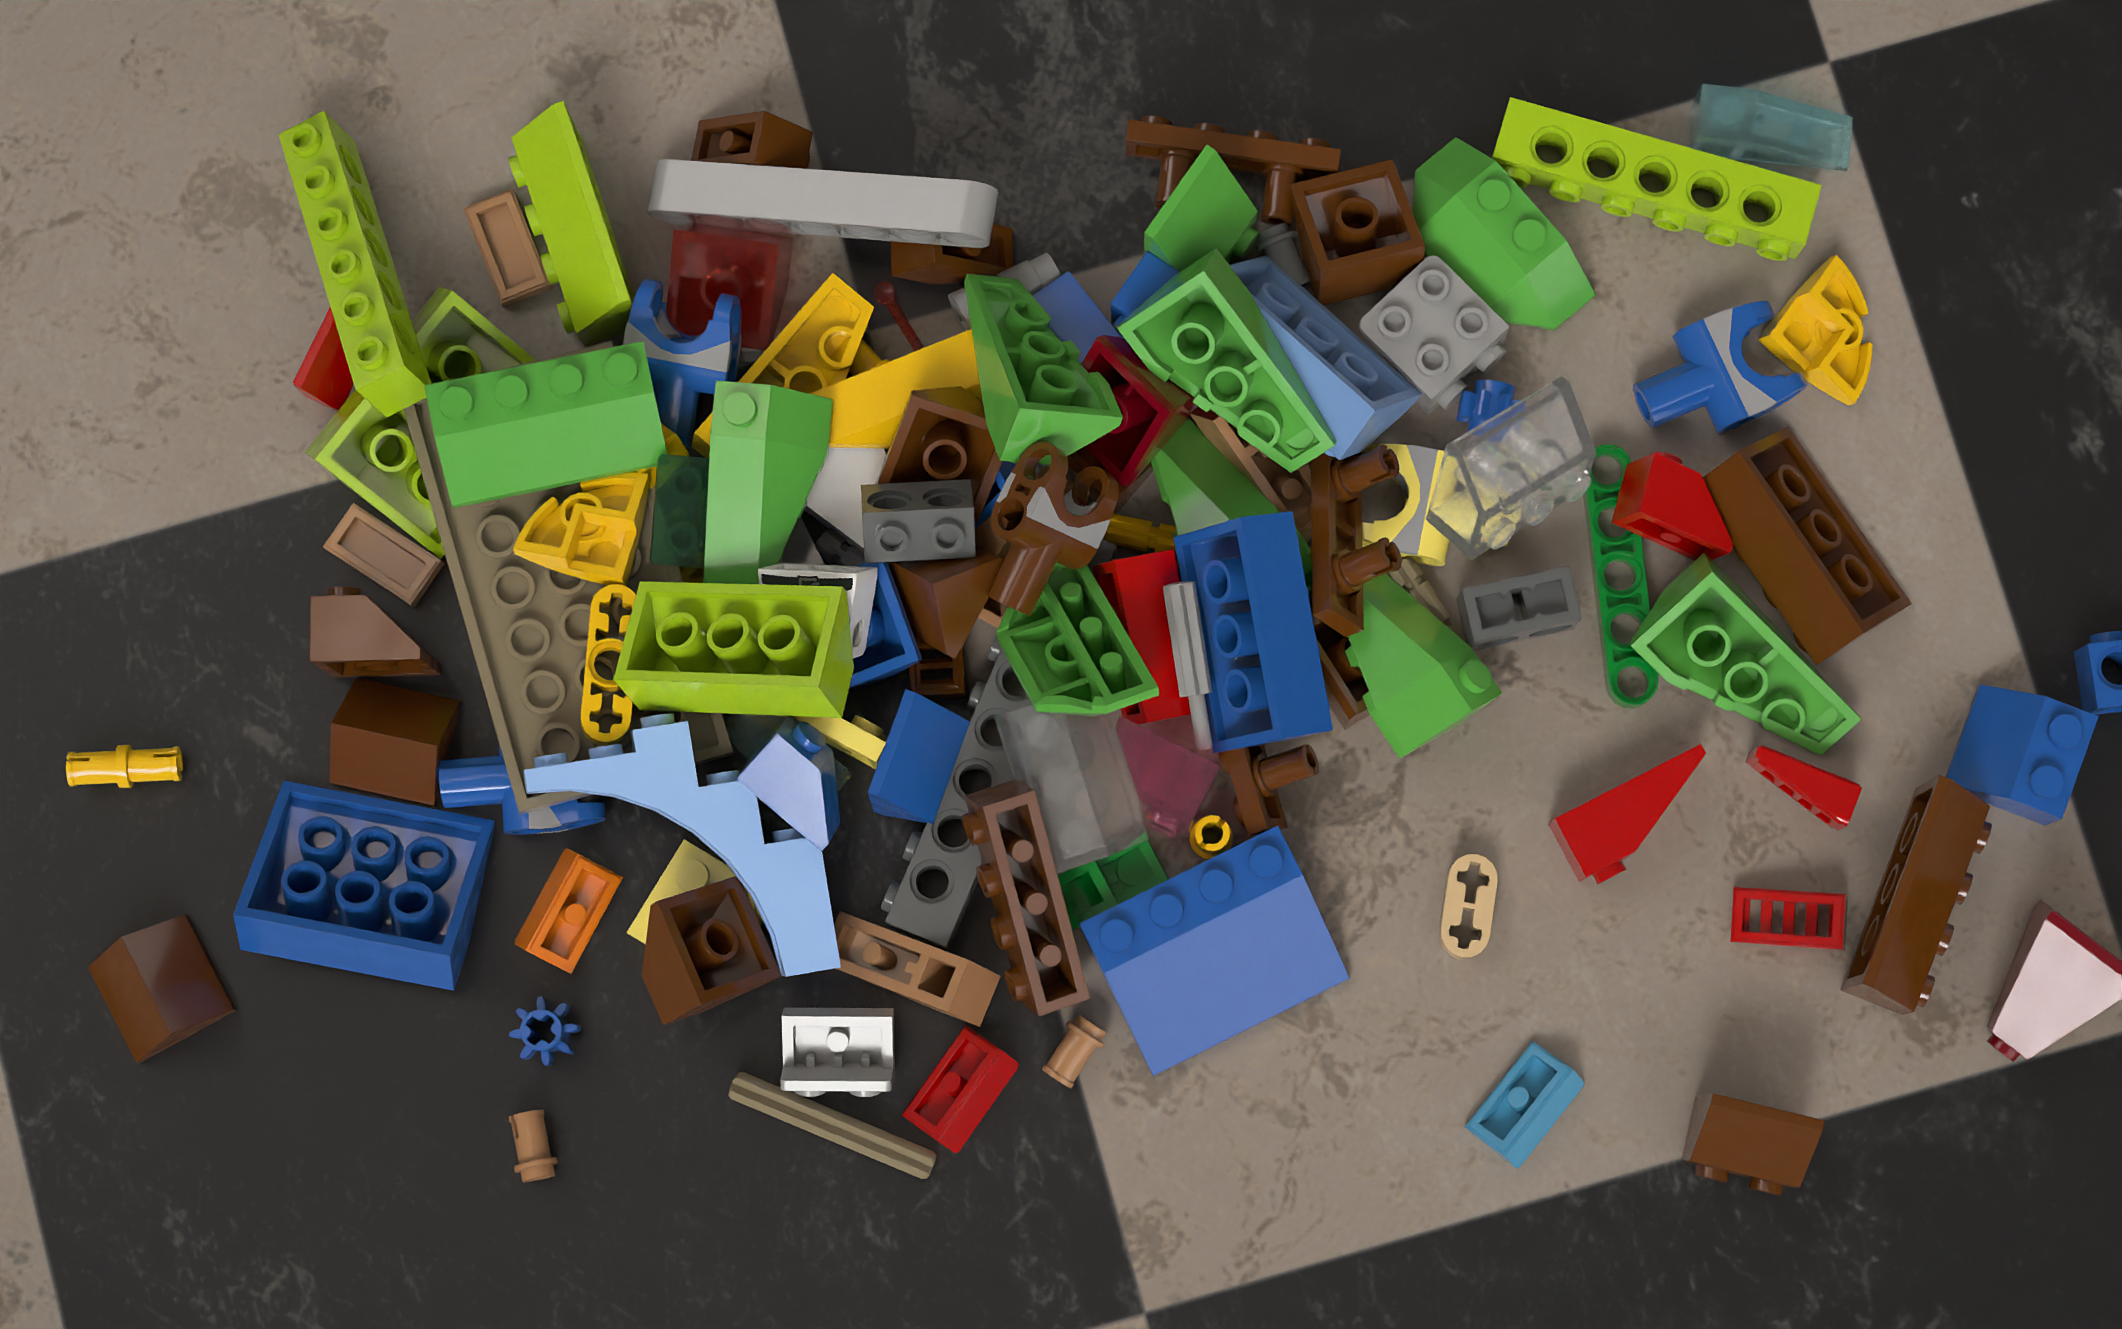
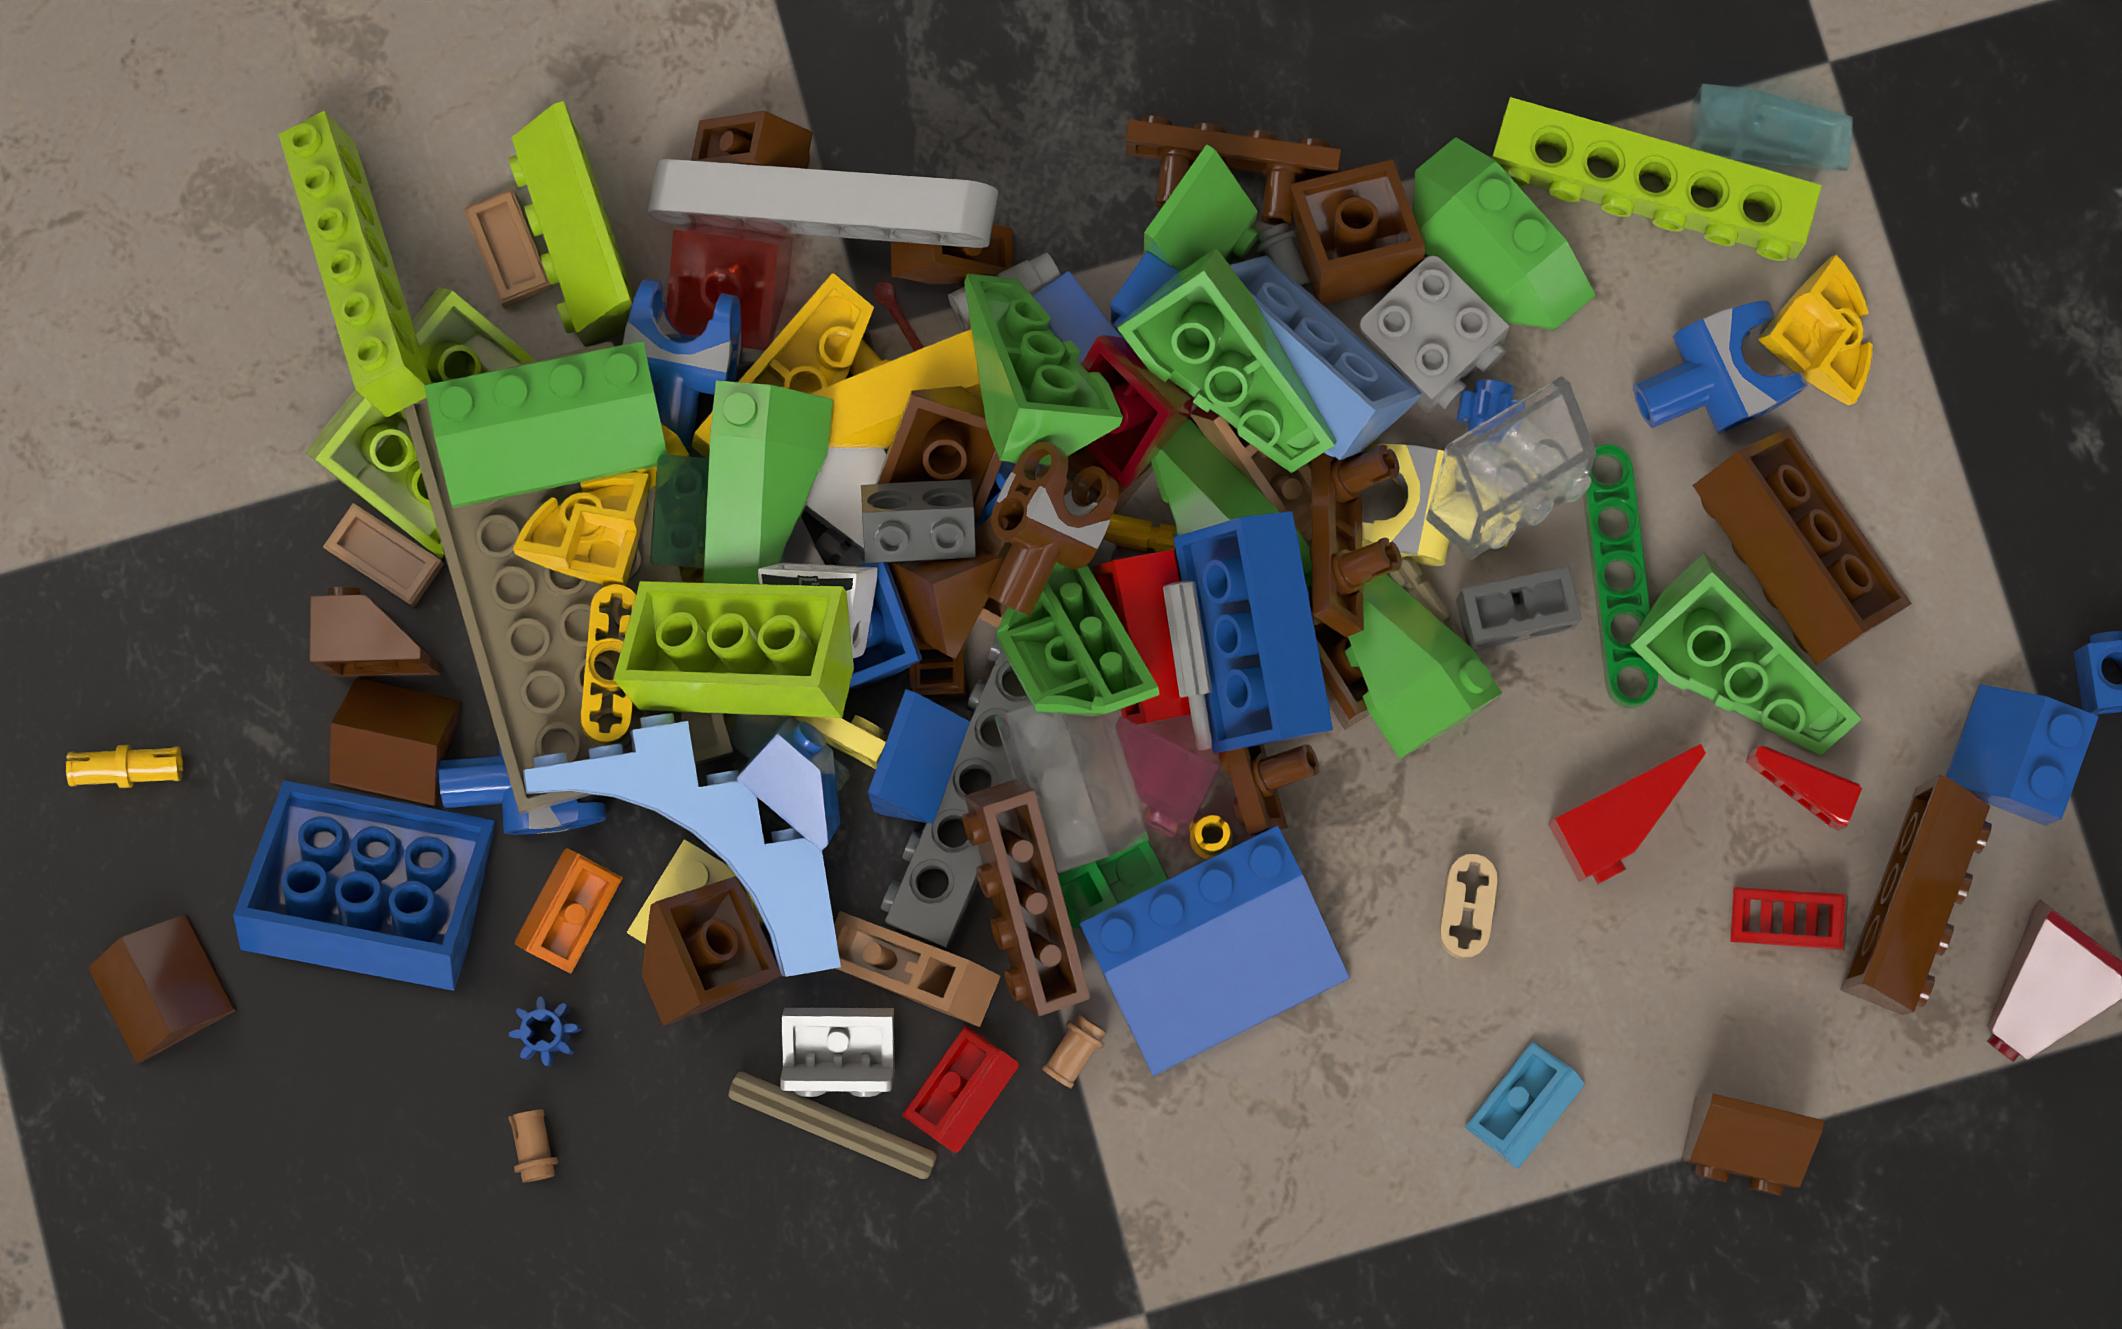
(325, 371): red slope -> none
(1671, 507): red slope -> none

